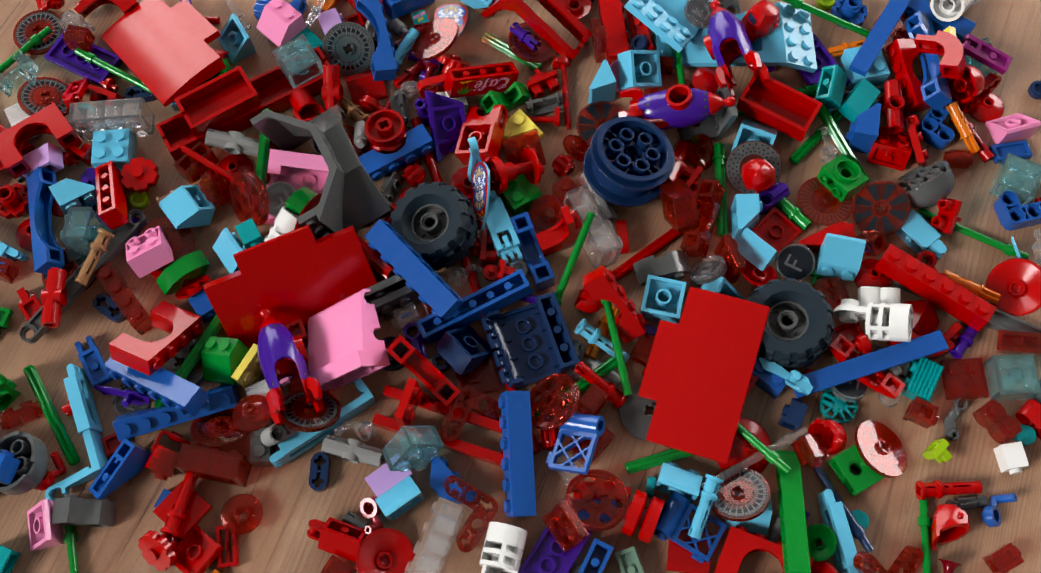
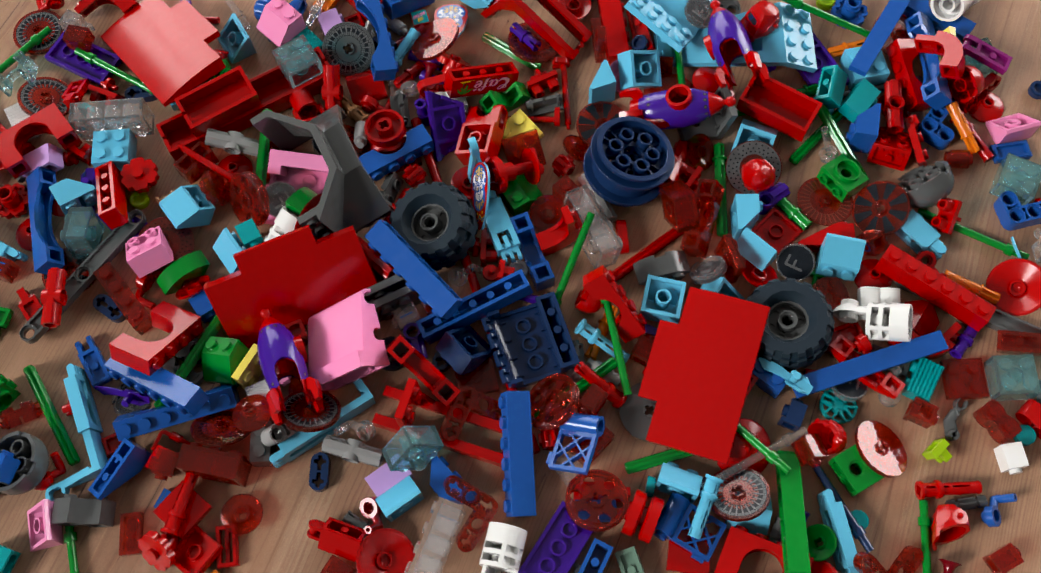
(97, 248): medium nougat pin -> none
(130, 532): none -> clear red plate
(143, 285): none -> red plate
(565, 526): clear red bracket -> none

